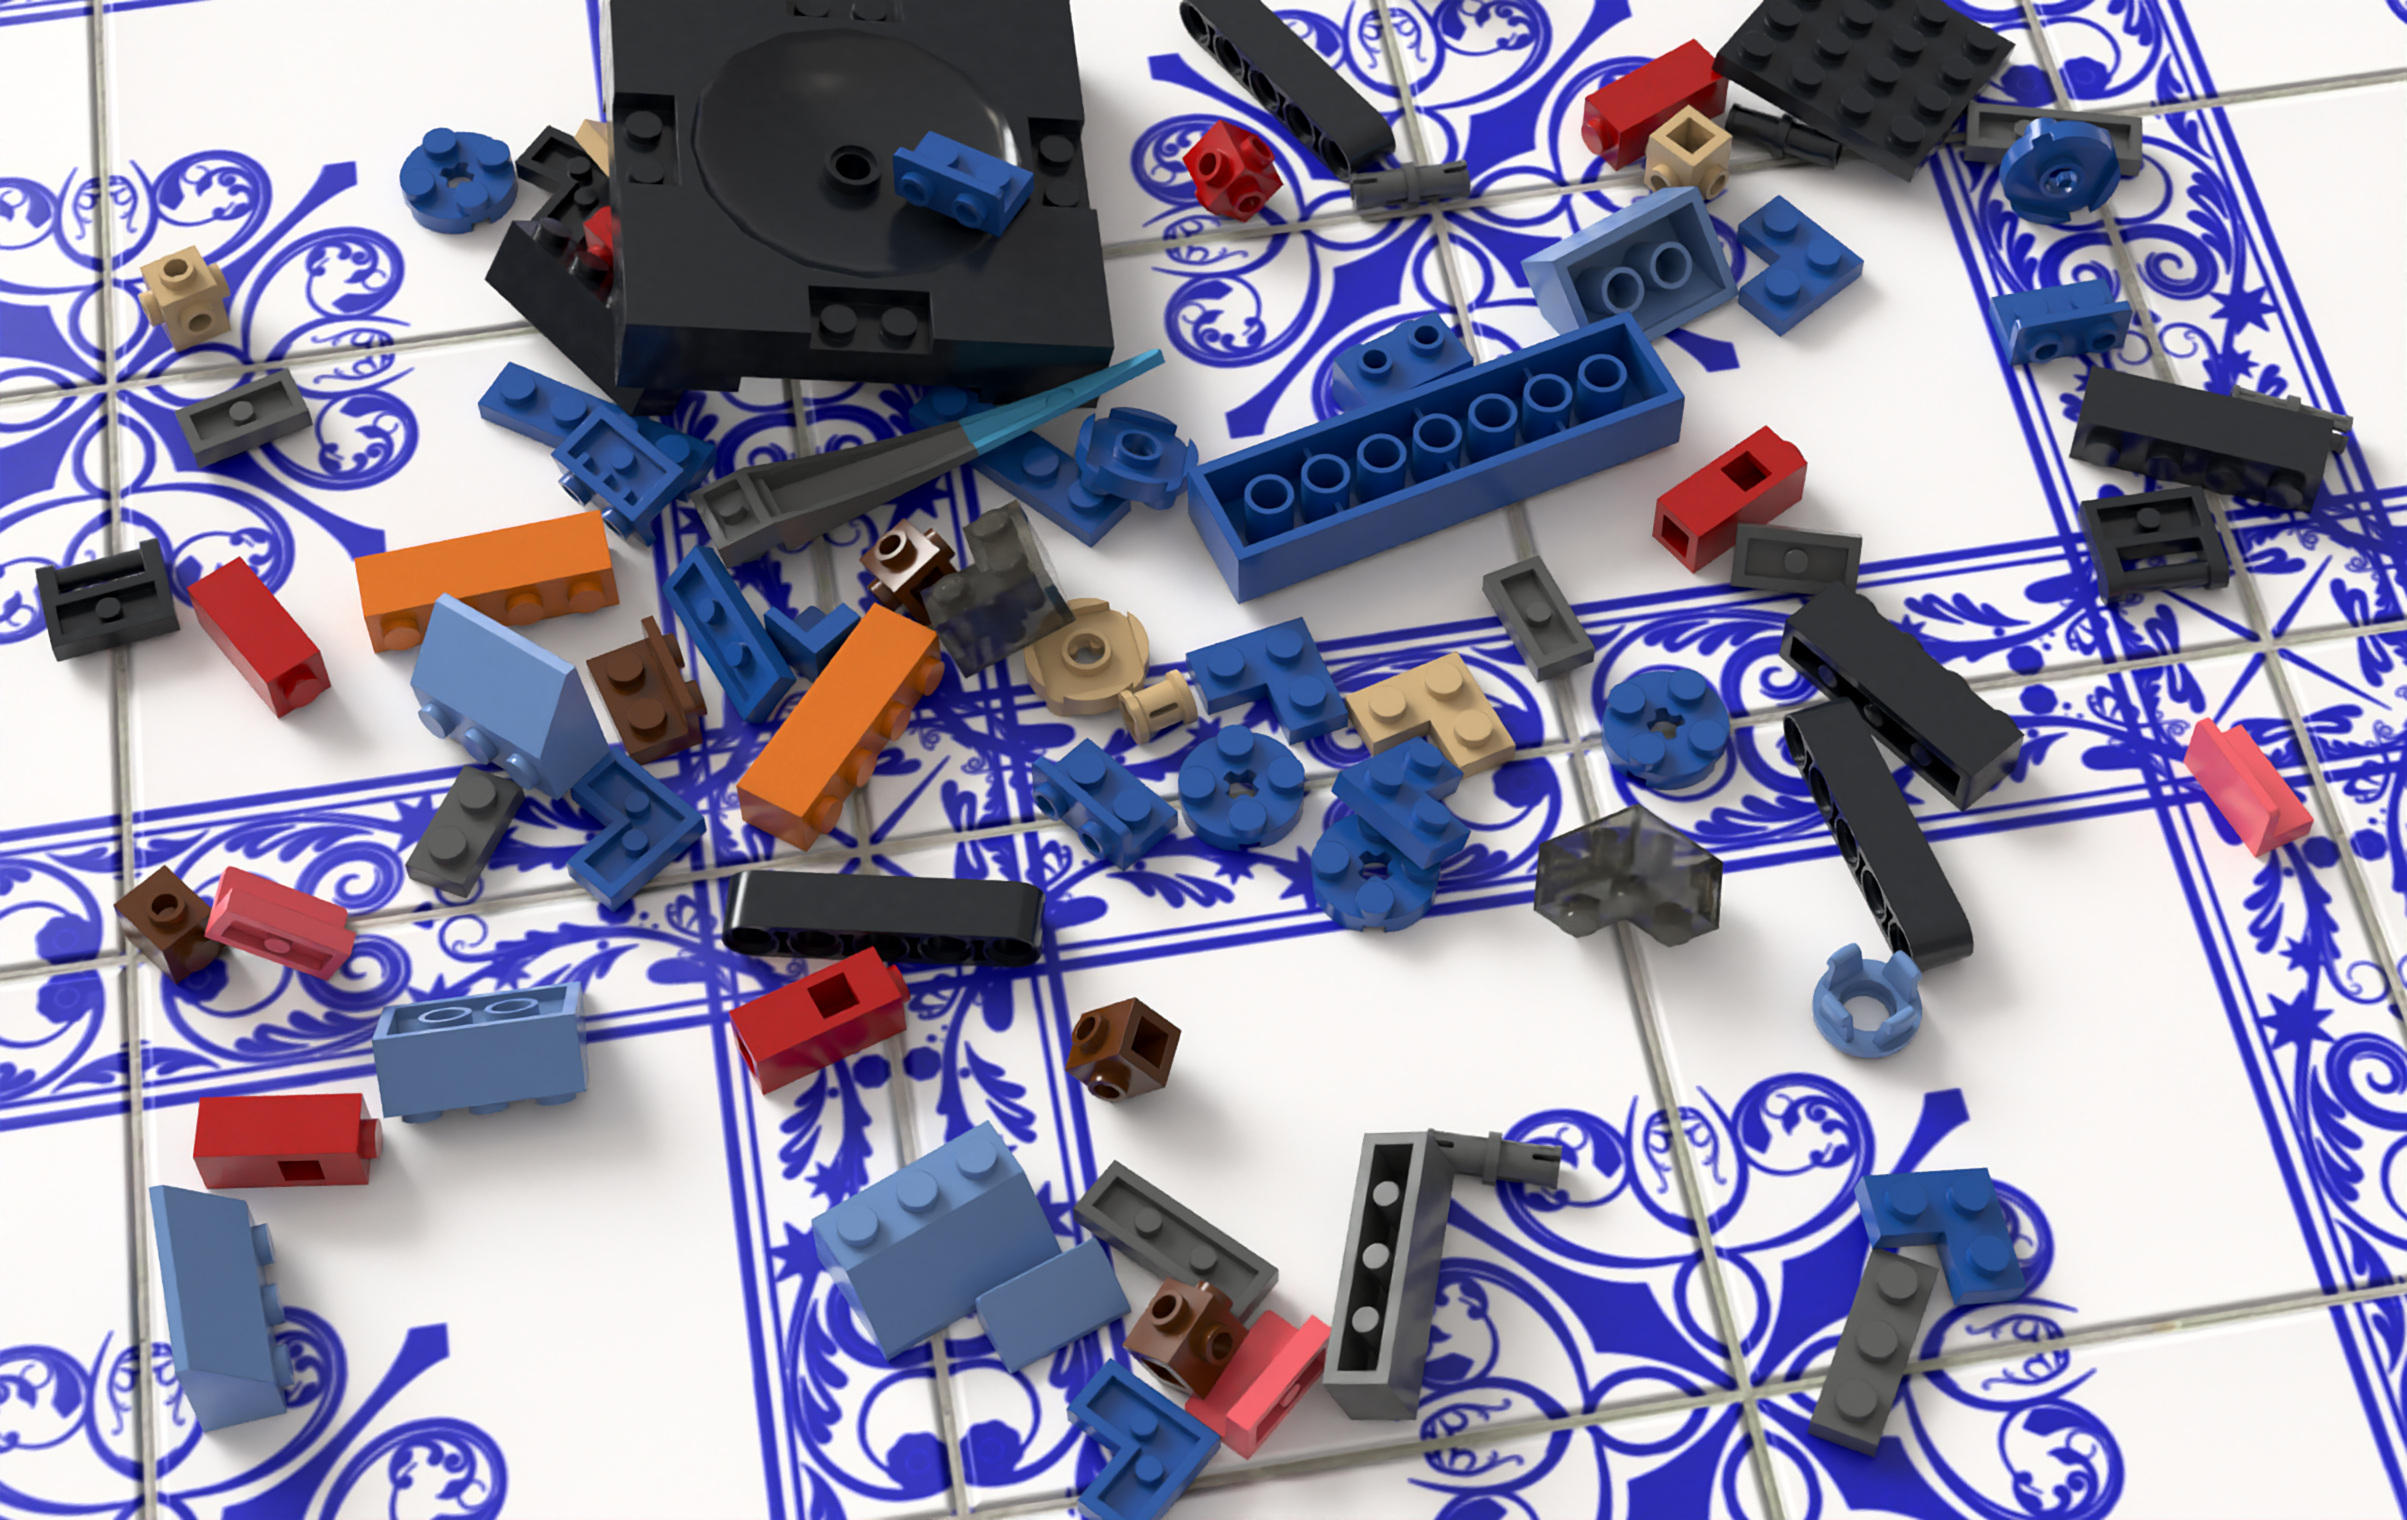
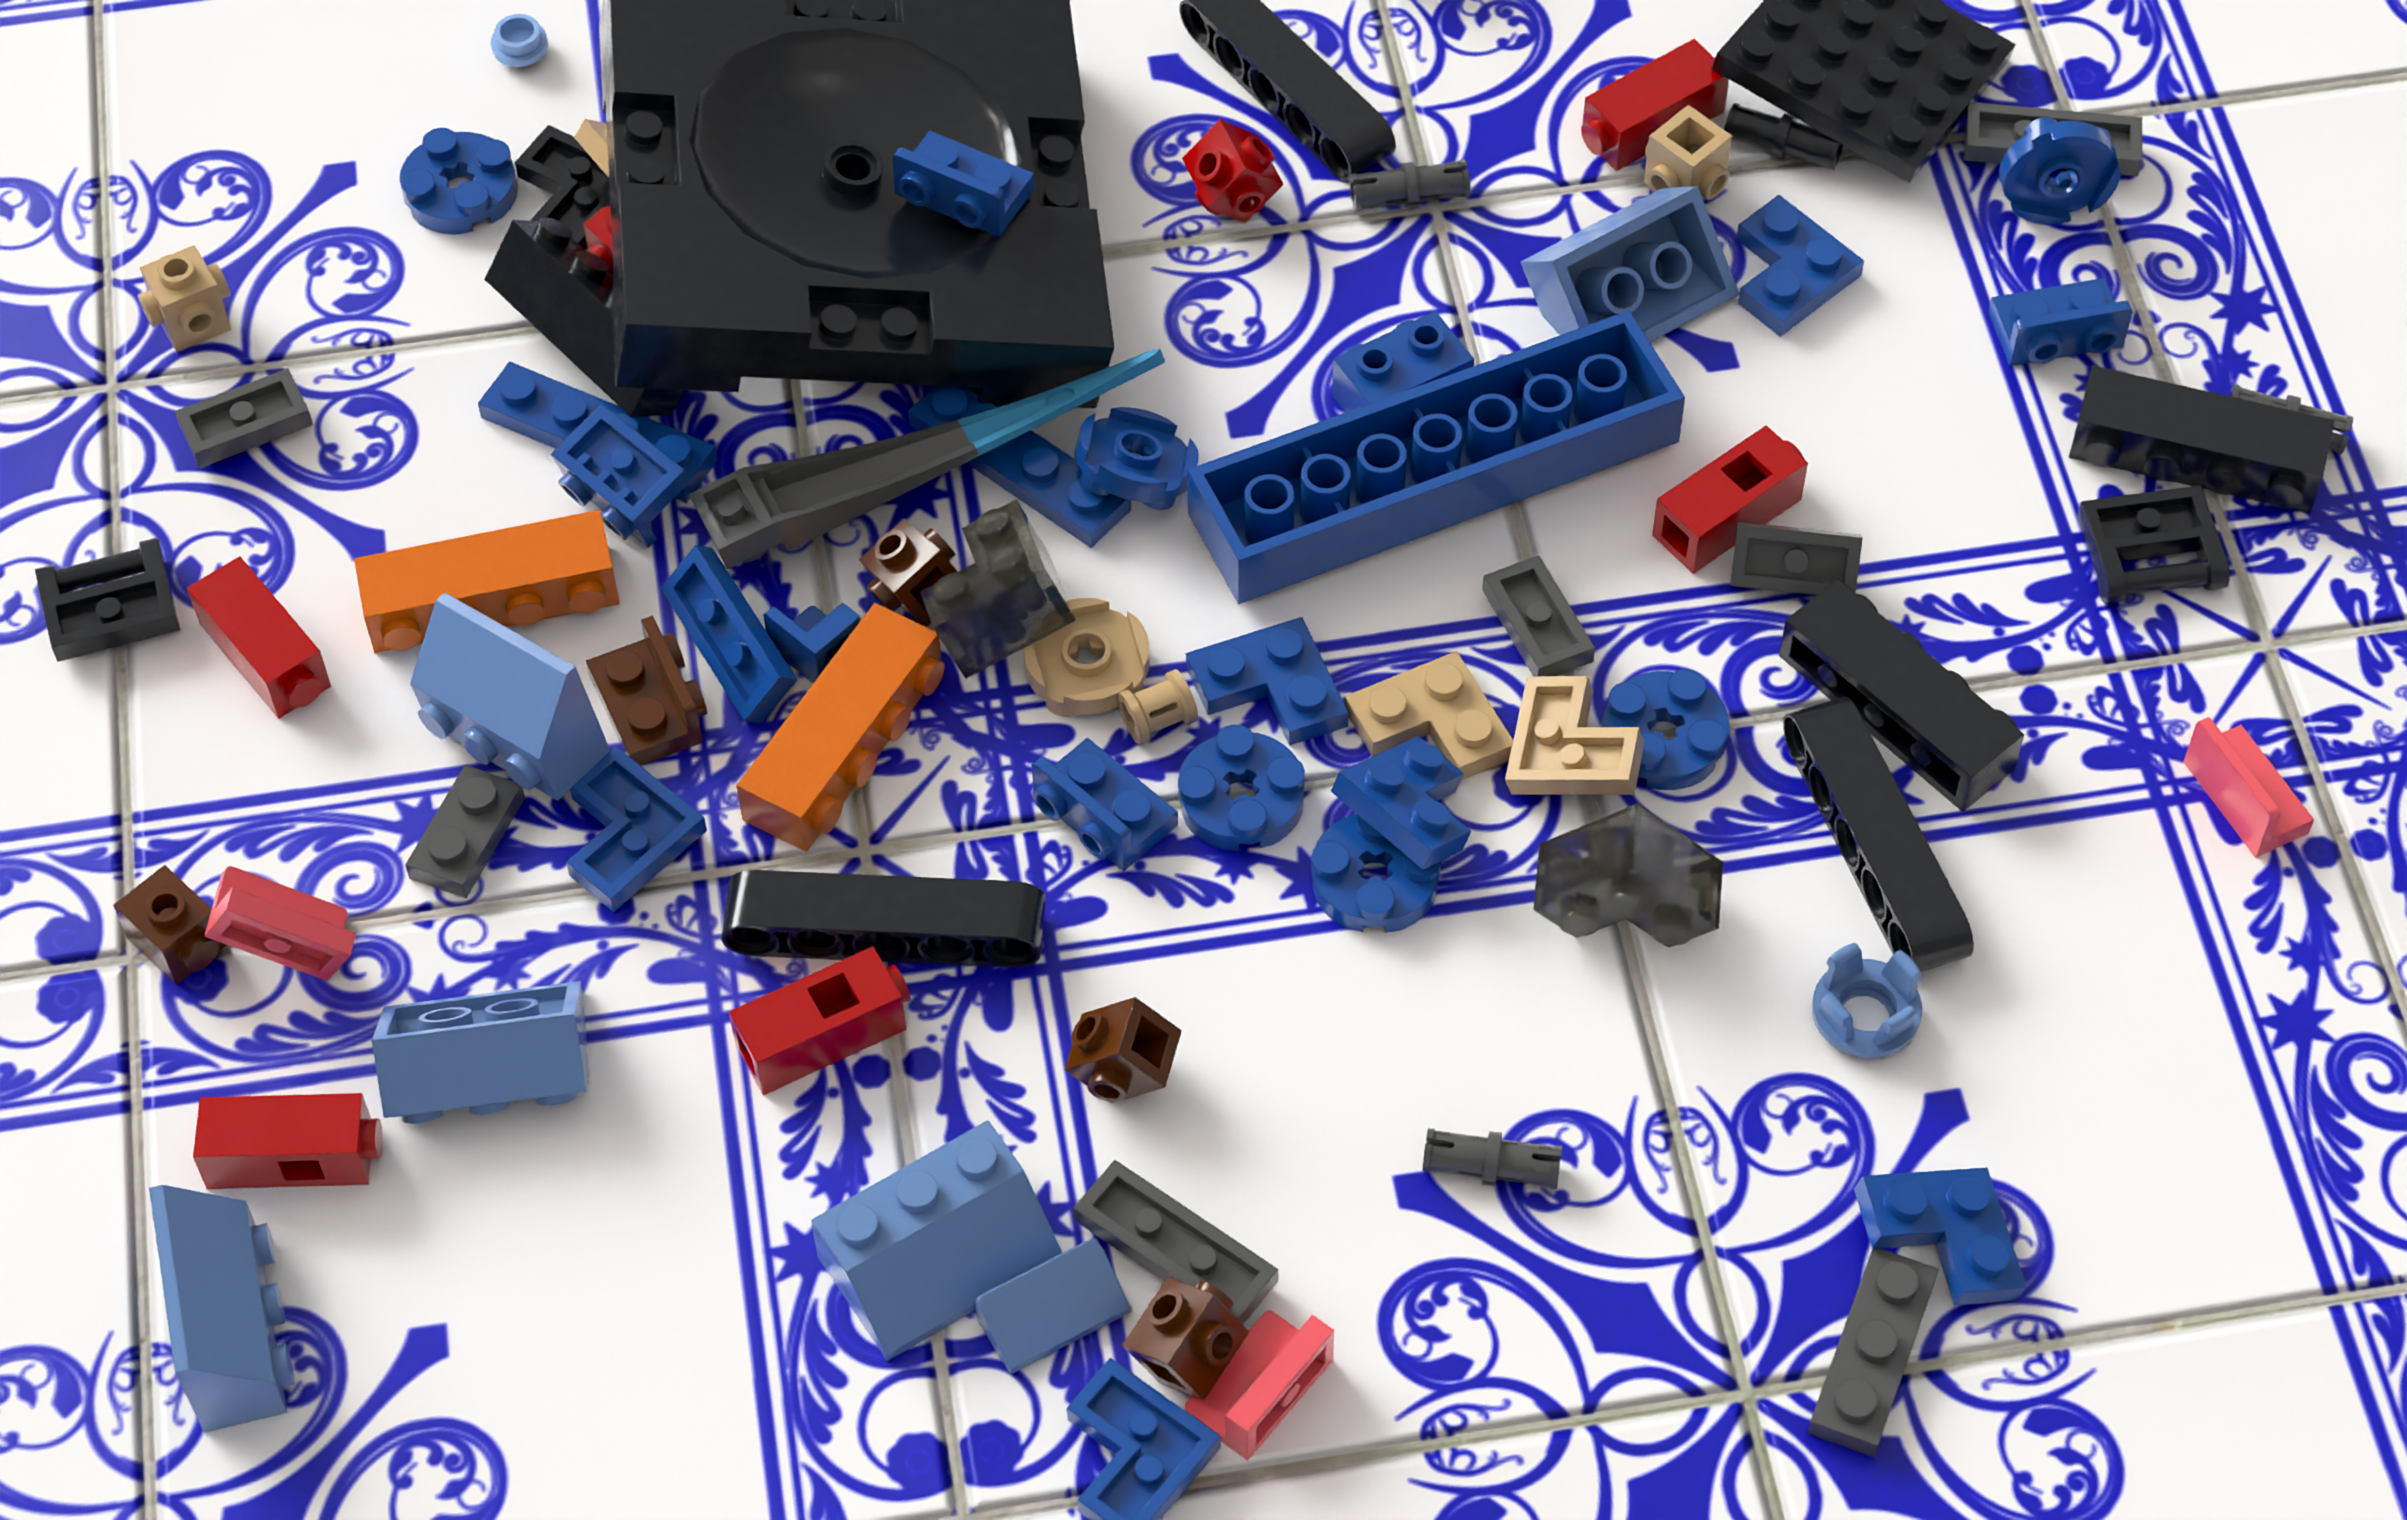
(519, 41): none -> light blue plate
(1389, 1276): dark grey brick -> none
(1559, 753): none -> tan plate

